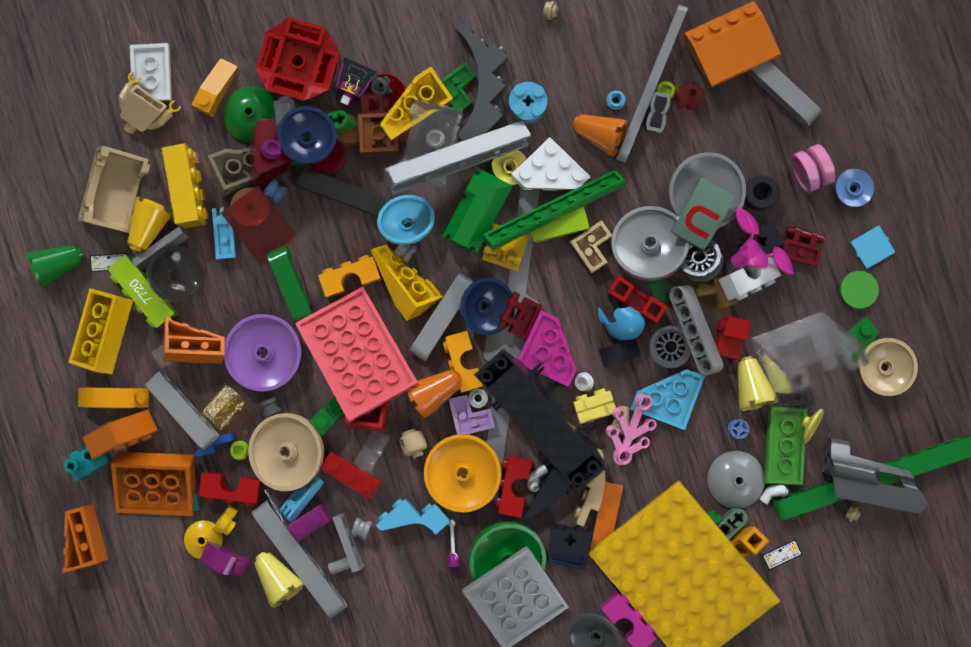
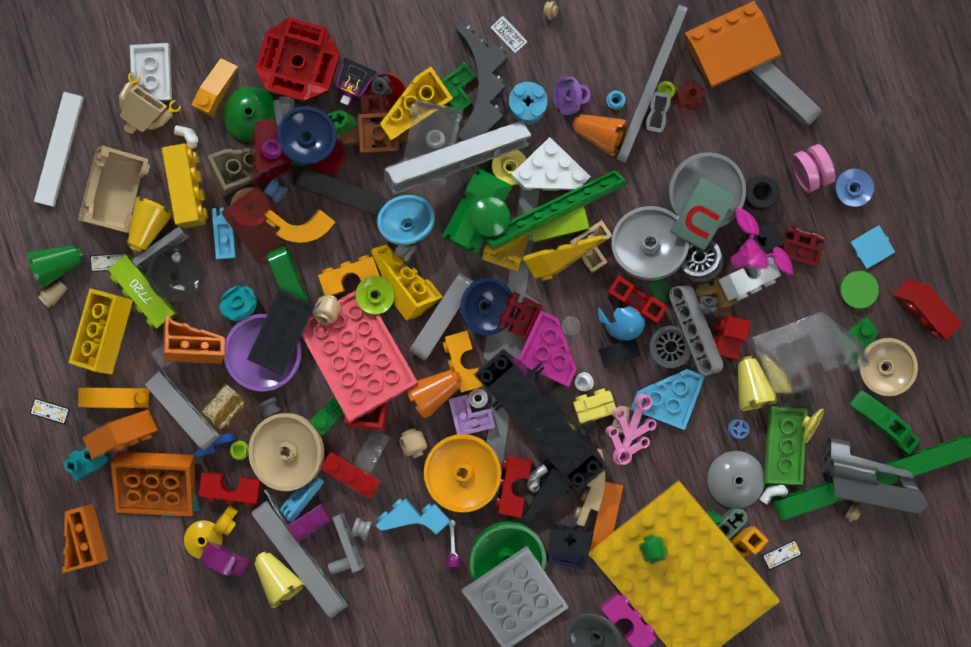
(49, 411): none -> sticker
(52, 294): none -> tan cone
(59, 149): none -> white tile
(189, 134): none -> white arm
(238, 303): none -> teal tile
(281, 332): none -> black tile
(307, 232): none -> light orange arch
(326, 310): none -> tan head
(384, 290): none -> lime dish
(490, 217): none -> green dish
(508, 34): none -> white sticker
(551, 262): none -> yellow wedge
(568, 95): none -> medium lavender tile
(570, 325): none -> clear tile
(653, 549): none -> green head
(708, 304): none -> dark grey plate
(885, 420): none -> green slope
(927, 308): none -> red wedge

